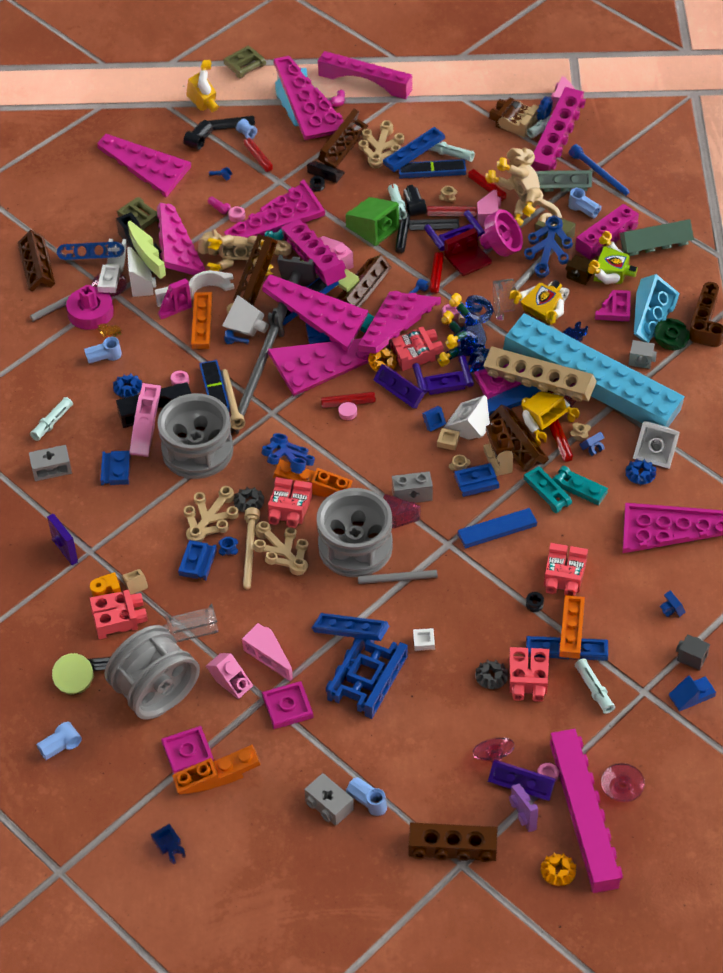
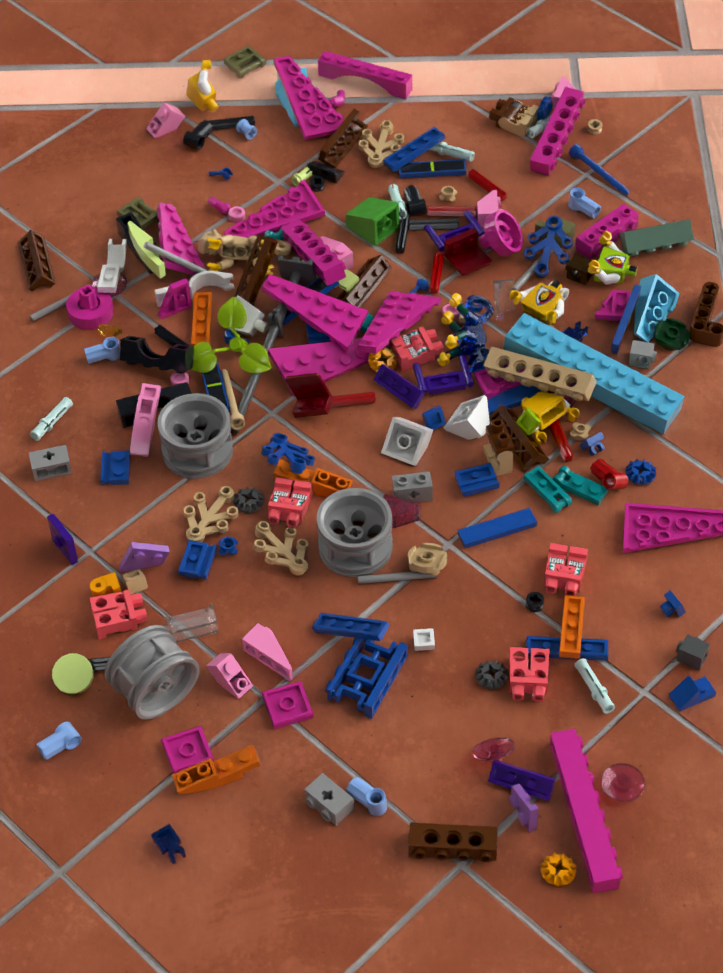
(90, 250): blue beam -> none
(127, 391): blue gear -> none
(136, 351): none -> black arch
(140, 275): white slope -> none
(142, 556): none -> medium lavender wing
(147, 164): dark pink wing -> none
(165, 121): none -> bright pink slope
(168, 336): none -> black axle
(174, 258): none -> light grey bar
(251, 516): tan piece -> none
(254, 355): none -> lime plant
(258, 154): red axle -> none
(297, 178): none -> yellowish green pin
(311, 395): none -> dark red bracket
(347, 411): bright pink tile -> none
(406, 440): none -> white slope
(418, 559): none -> tan plate
(448, 439): tan plate -> none
(459, 462): tan plate -> none
(525, 183): tan animal -> none
(528, 421): none -> lime tile
(549, 769): bright pink tile -> none
(564, 180): sand green brick -> none
(594, 122): none -> tan bush
(608, 475): none -> red piece
(625, 320): none -> blue tile
(656, 444): white slope -> none

